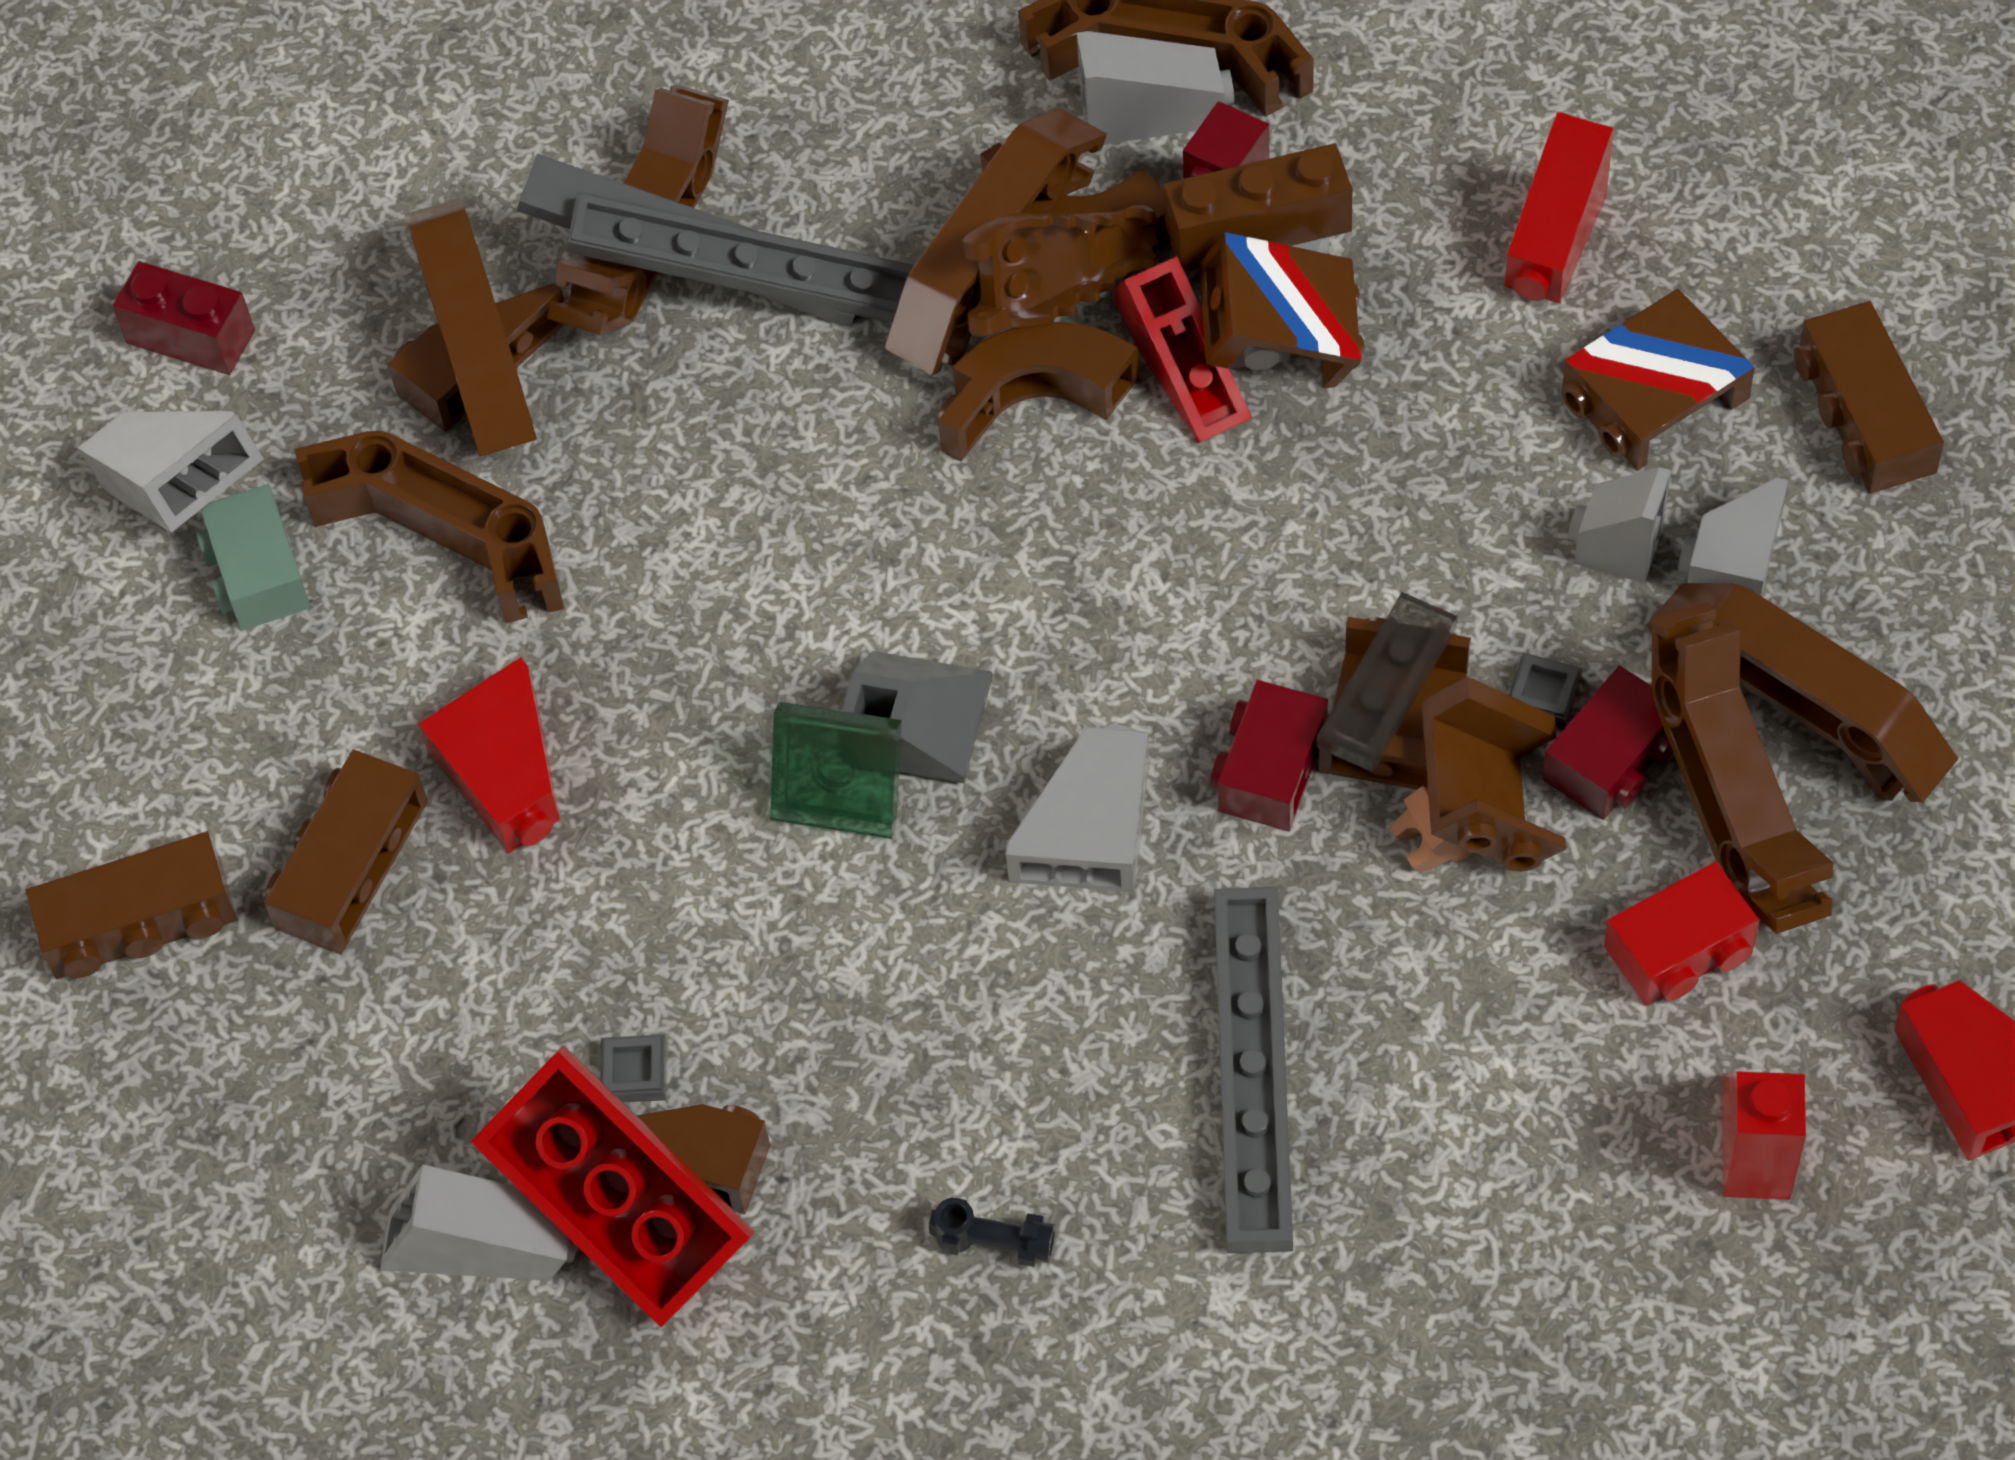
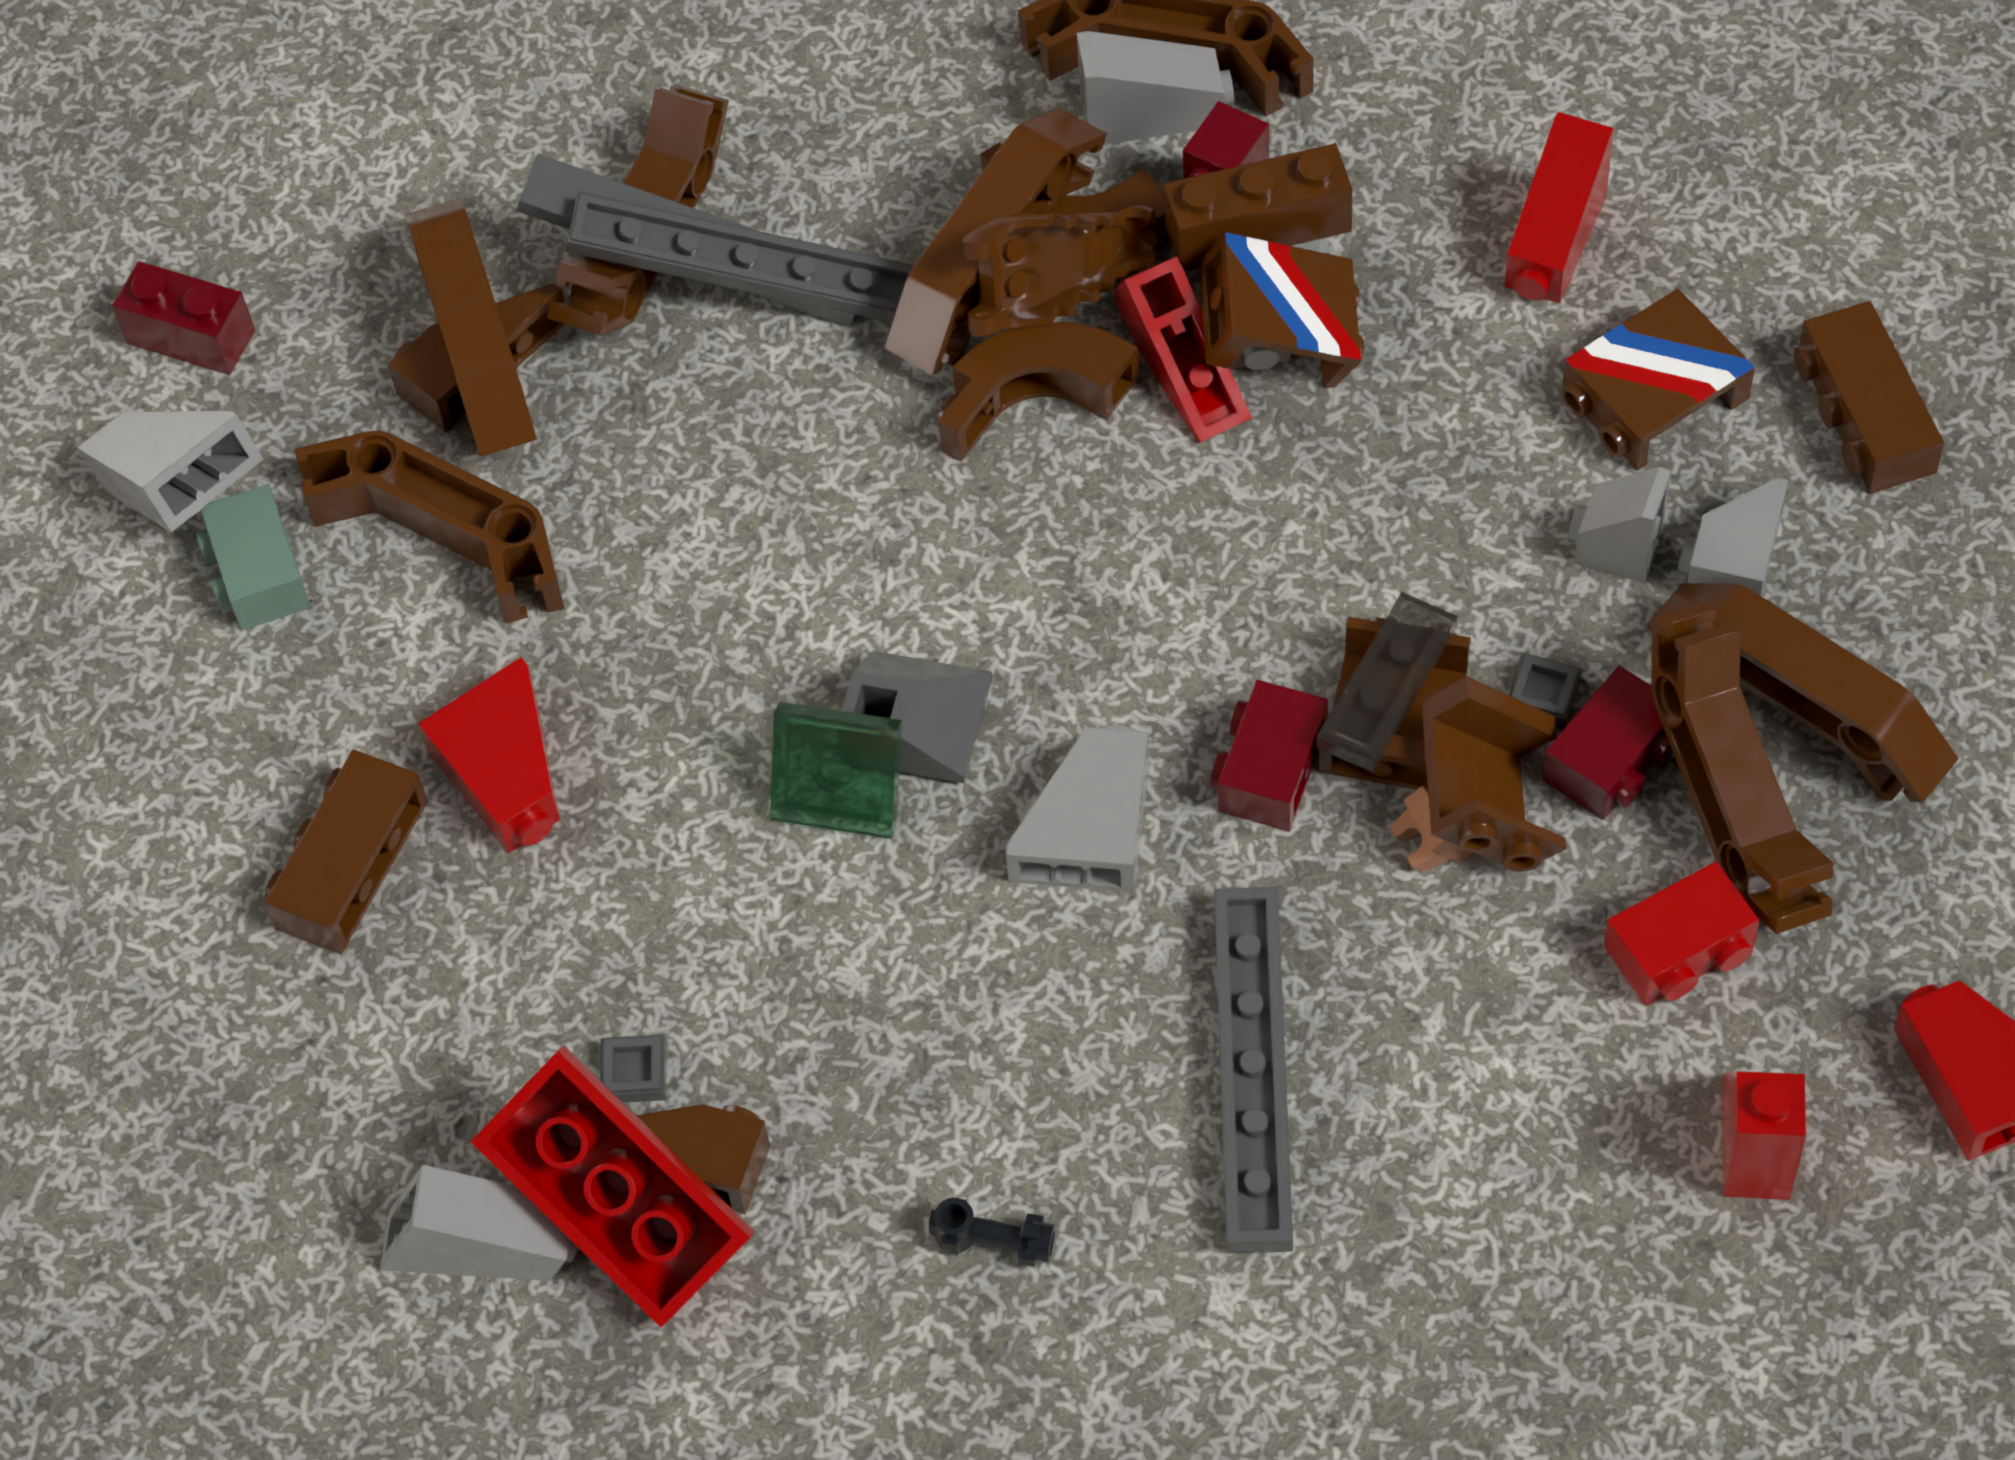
(131, 906): reddish brown brick -> none

